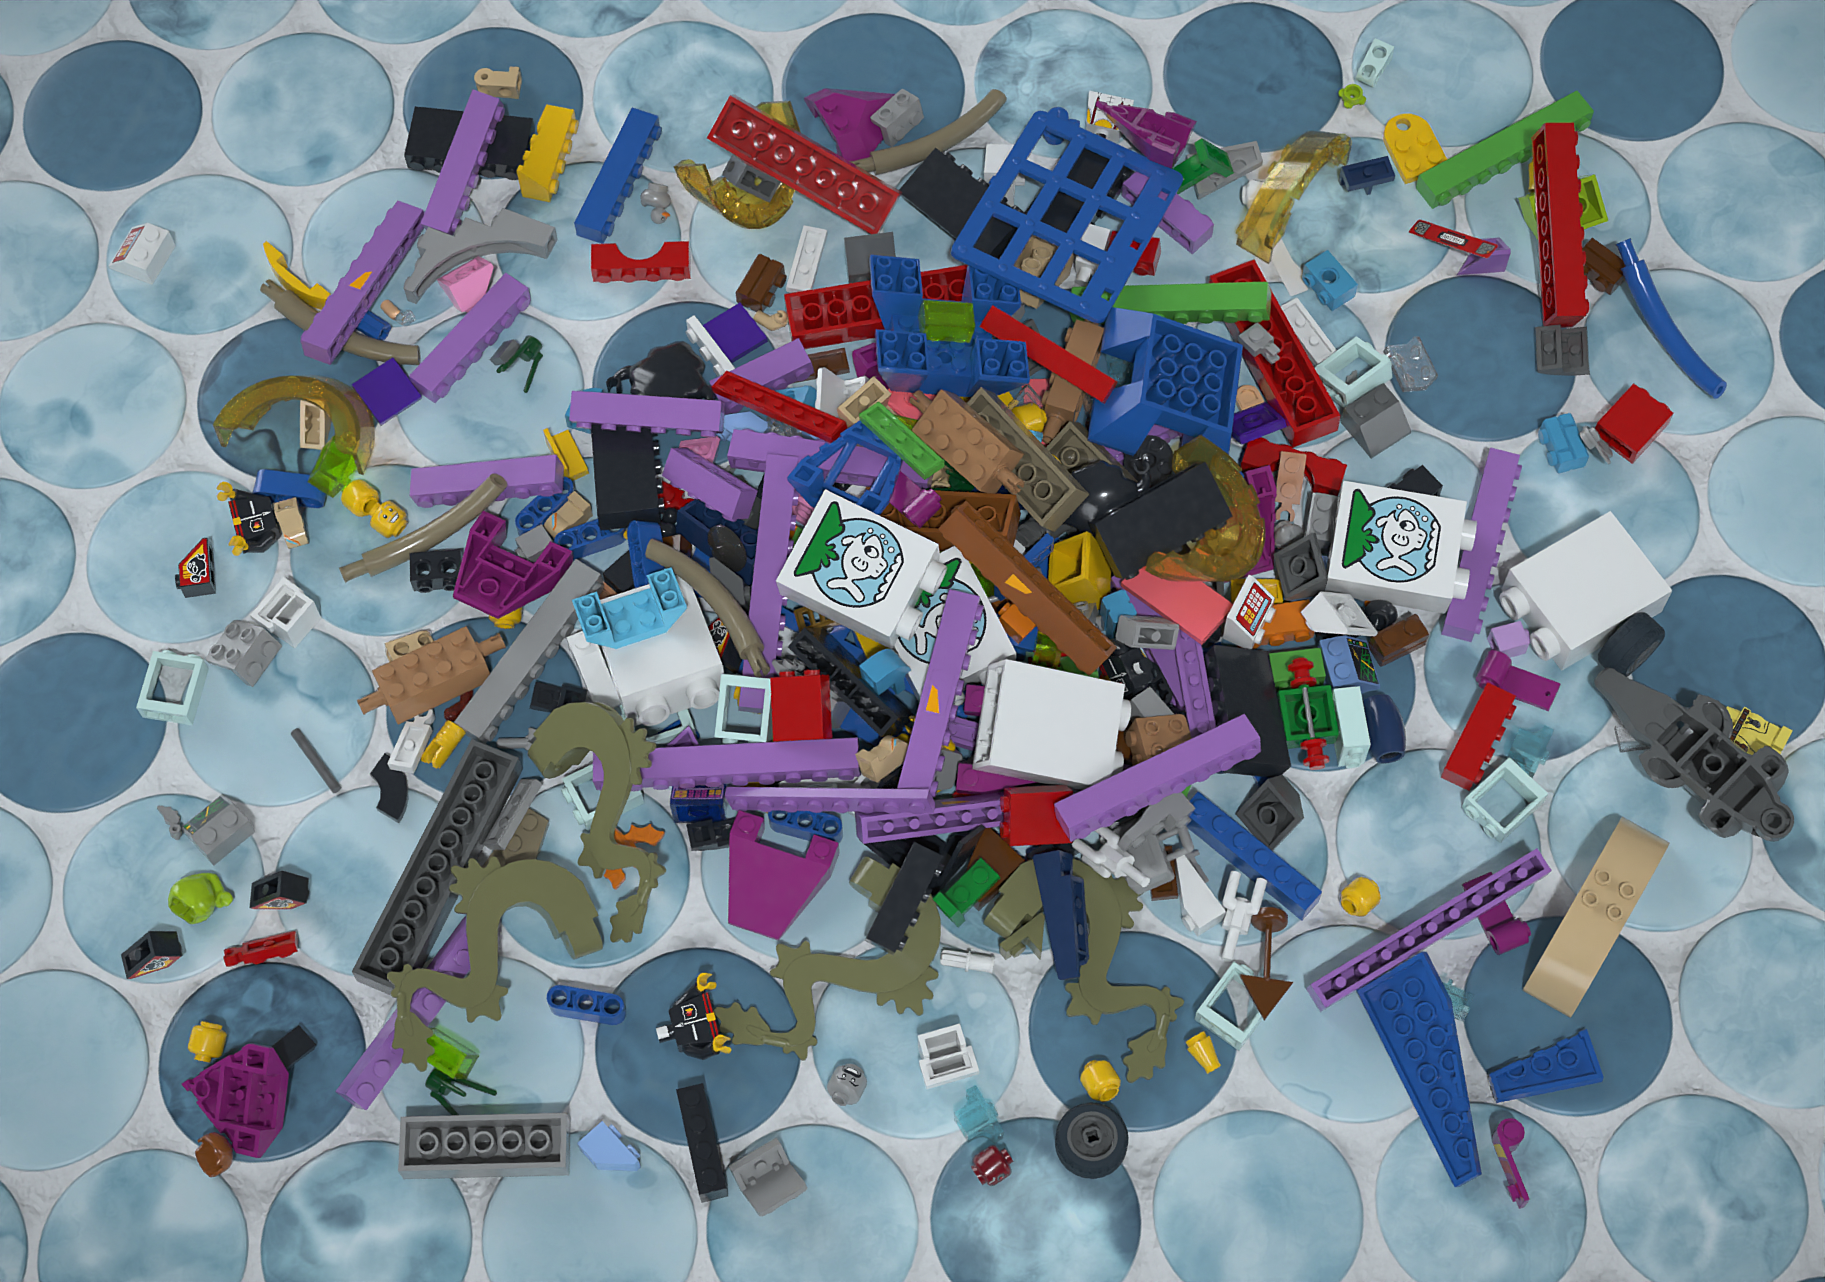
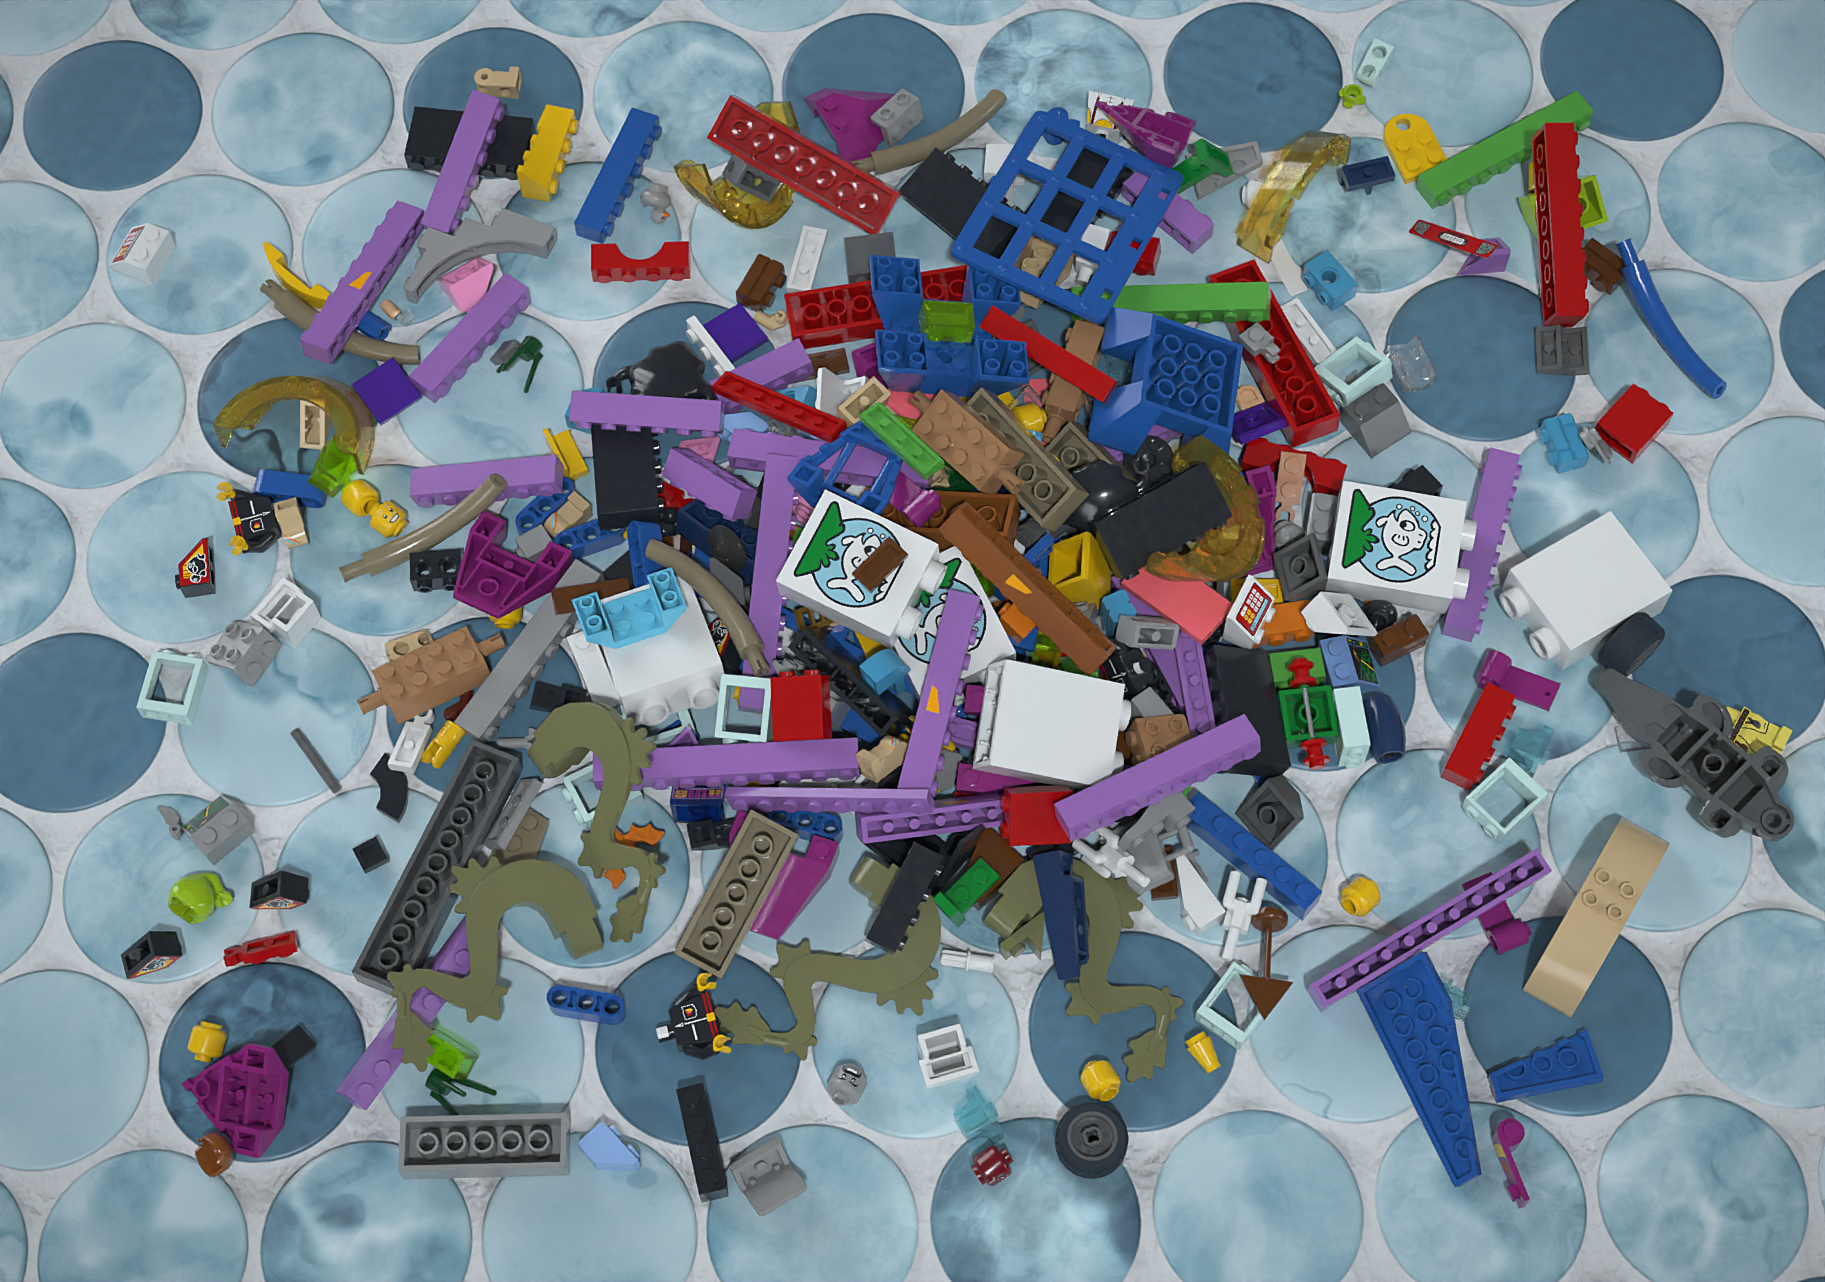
(370, 855): none -> black plate
(563, 596): none -> reddish brown tile
(737, 894): none -> dark tan brick
(880, 564): none -> reddish brown tile
(1509, 639): lavender brick -> none

